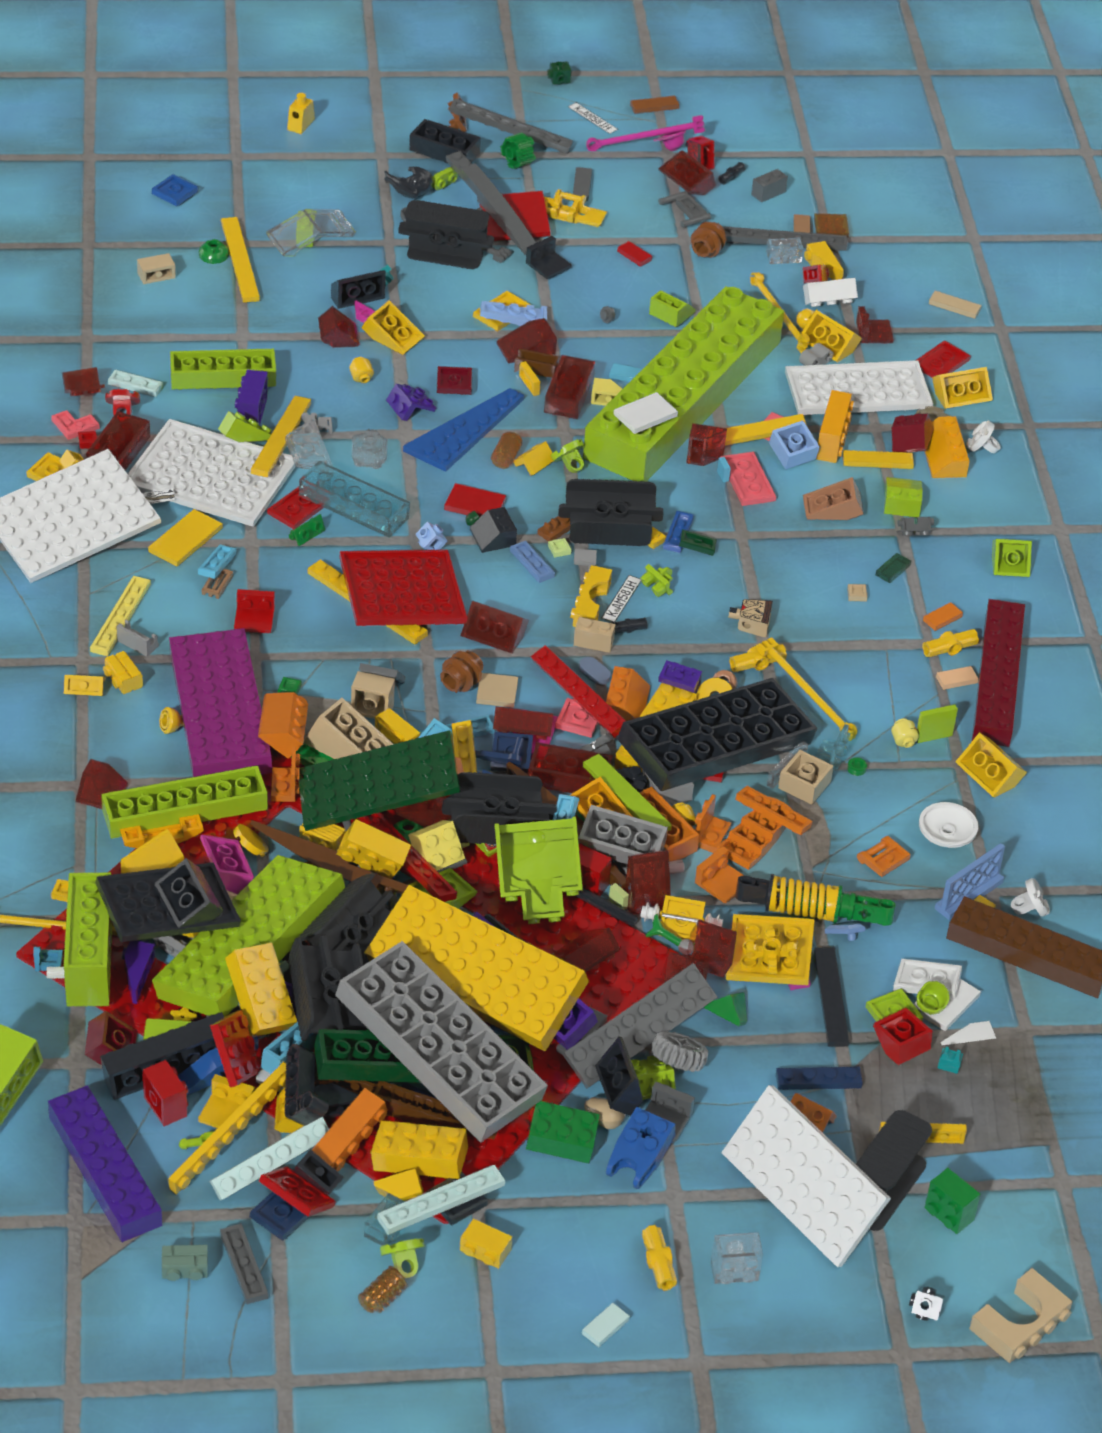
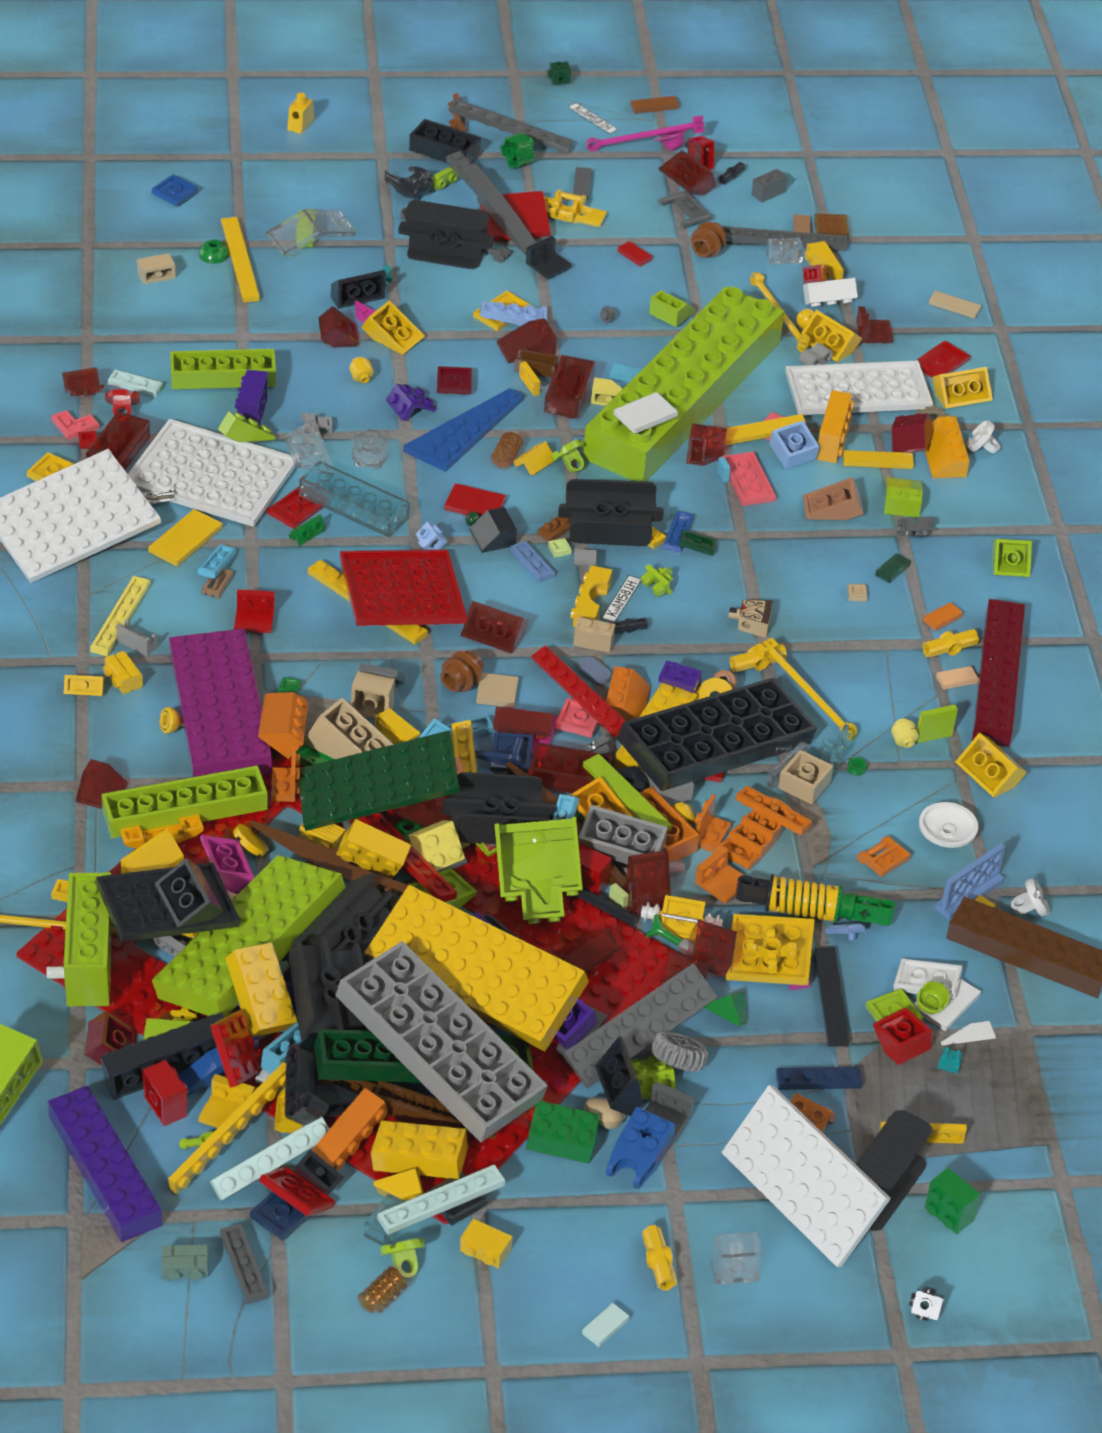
(47, 958): dark azure tile -> none
(70, 458): yellow plate -> none
(138, 963): dark purple slope -> none
(276, 443): yellow tile -> none
(1014, 1339): tan arch -> none

